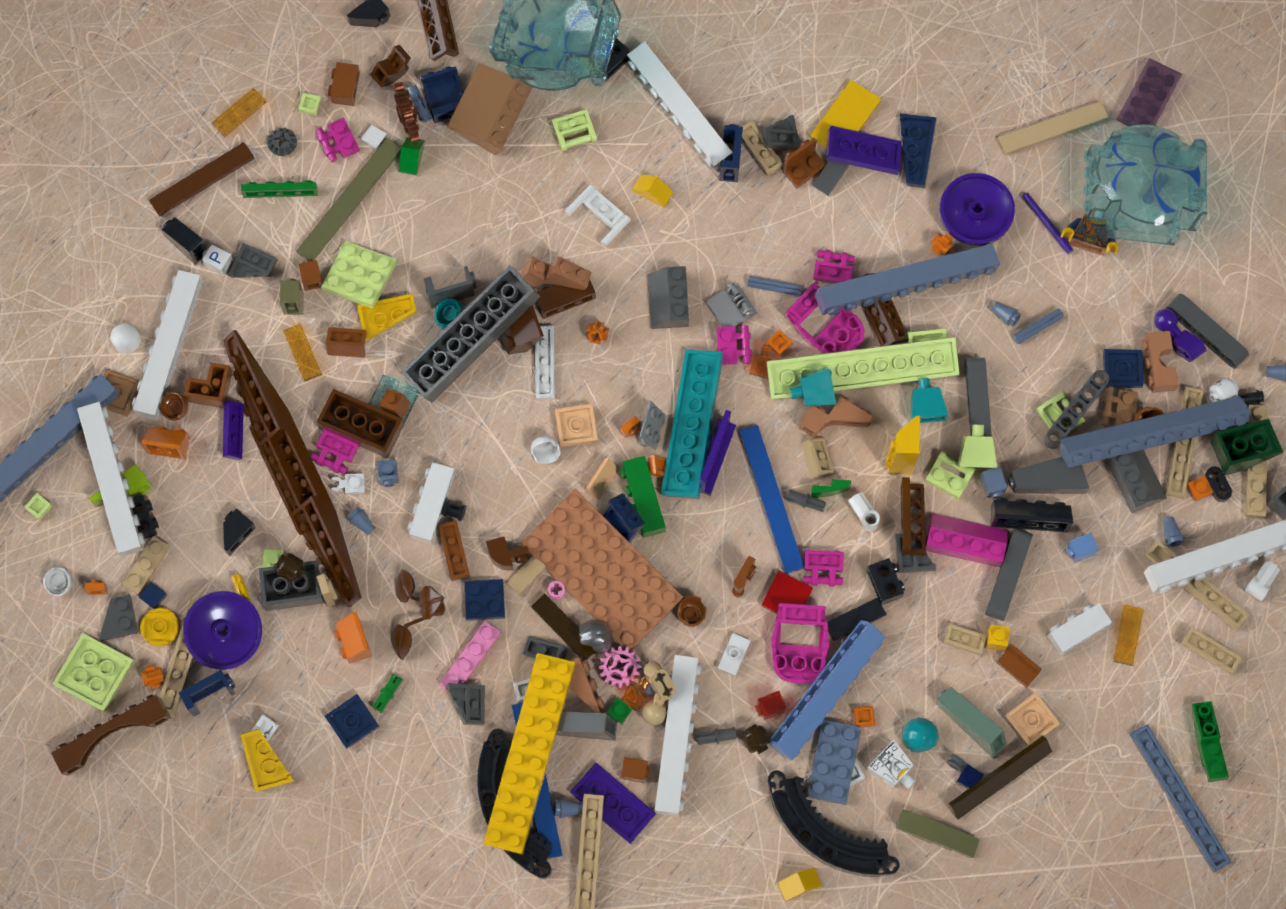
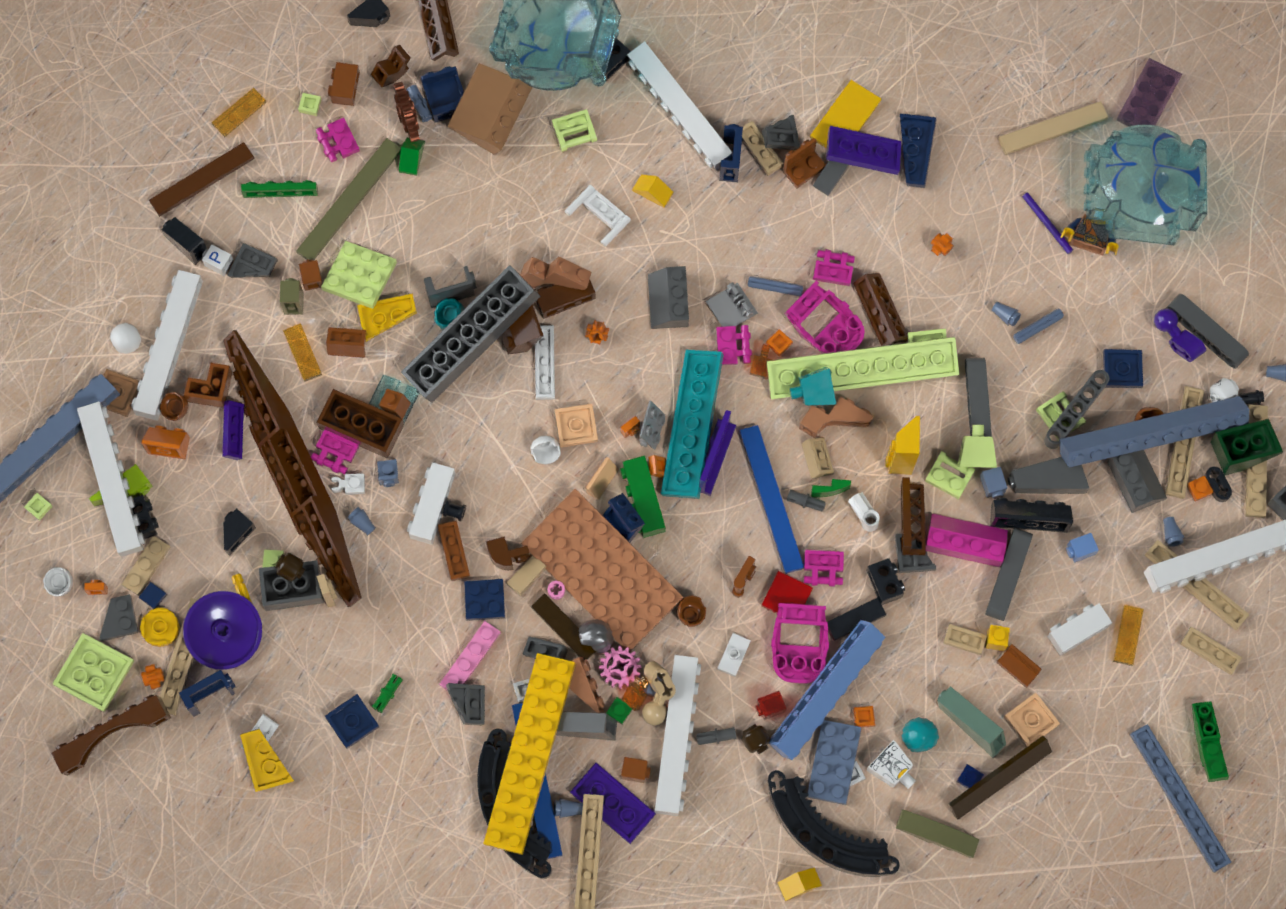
(286, 147): dark grey gear -> none
(353, 638): orange slope -> none
(374, 137): white tile -> none
(431, 605): reddish brown plant -> none
(907, 279): sand blue brick -> none
(928, 403): teal torso -> none
(956, 763): dark grey bush -> none
(977, 209): dark purple dish -> none
(1125, 407): medium nougat plate -> none
(1161, 377): nougat arch -> none
(1260, 585): white piece -> none

